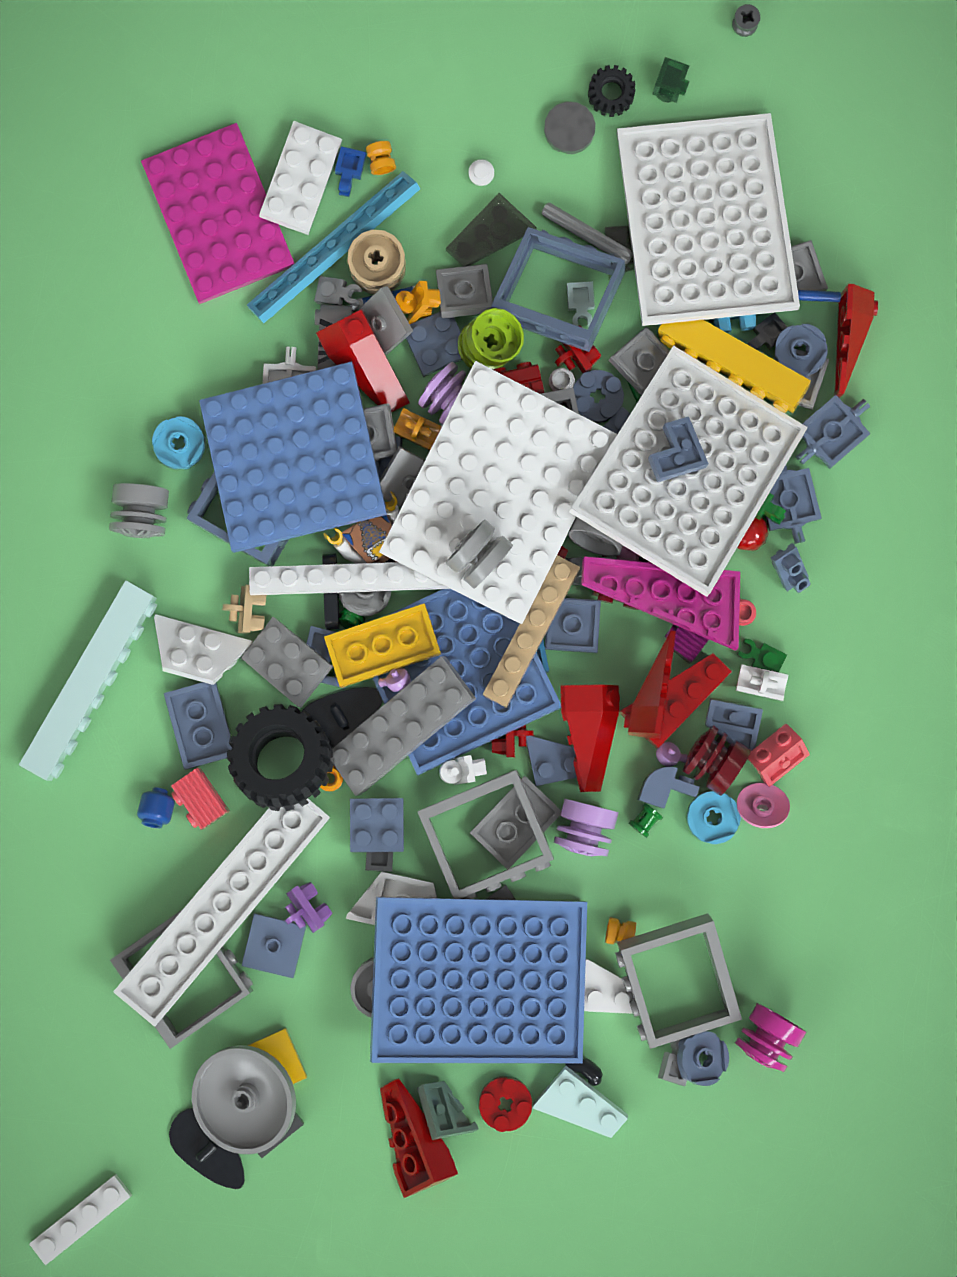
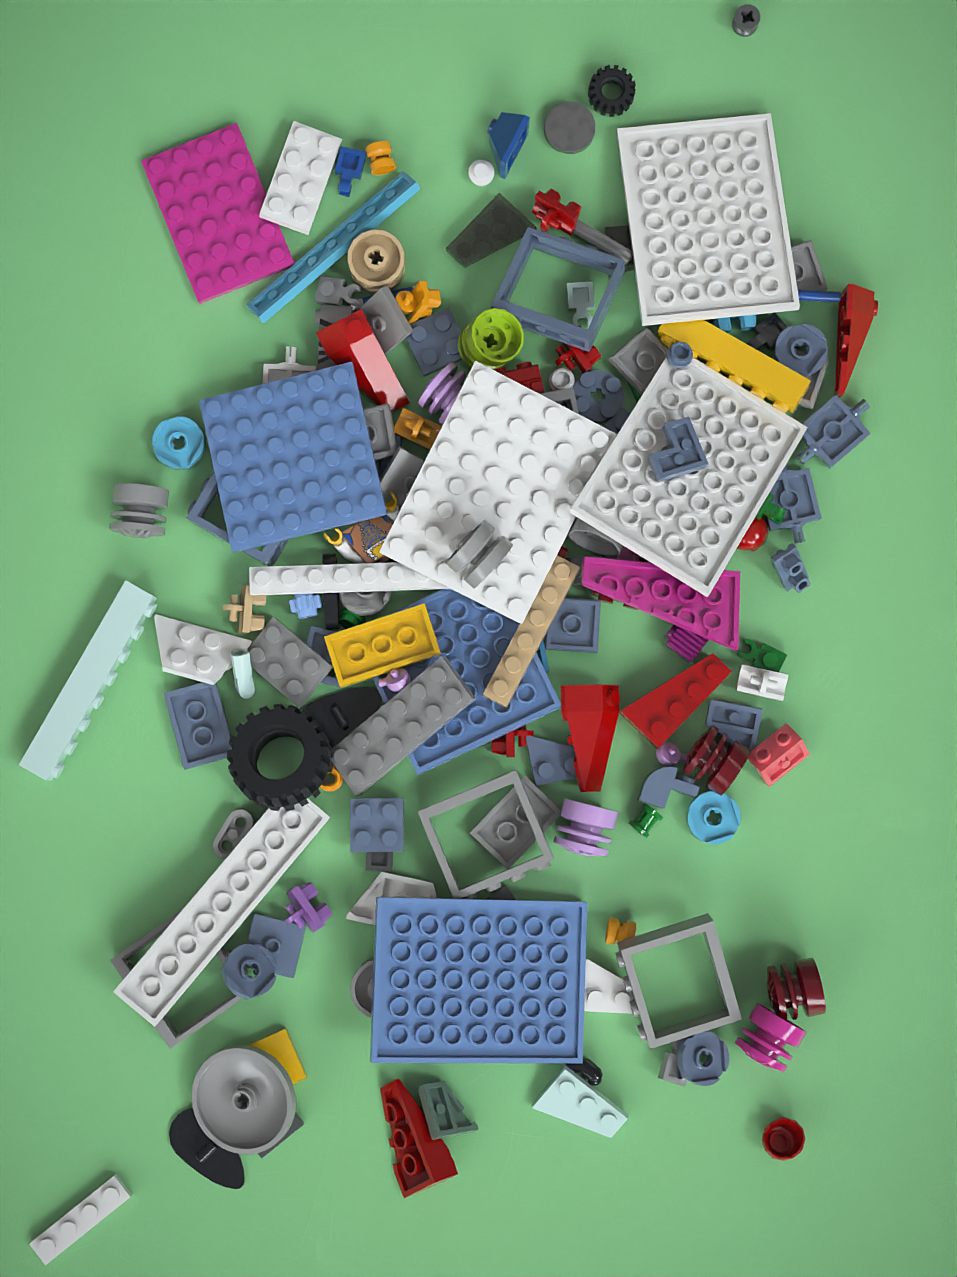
(155, 808): blue head -> none
(199, 799): coral brick -> none
(232, 832): none -> light grey plate
(242, 673): none -> light aqua bar
(264, 971): none -> sand blue plate
(305, 605): none -> light blue gear
(462, 770): white hips -> none
(464, 290): light grey plate -> none
(507, 139): none -> blue slope
(520, 1107): red plate -> none
(555, 214): none -> red hips
(649, 706): red wedge -> none
(671, 81): clear green brick -> none
(679, 354): none -> sand blue plate
(747, 612): coral plate -> none
(761, 796): bright pink dish -> none
(783, 1139): none -> red hair
(796, 989): none -> dark red wheel

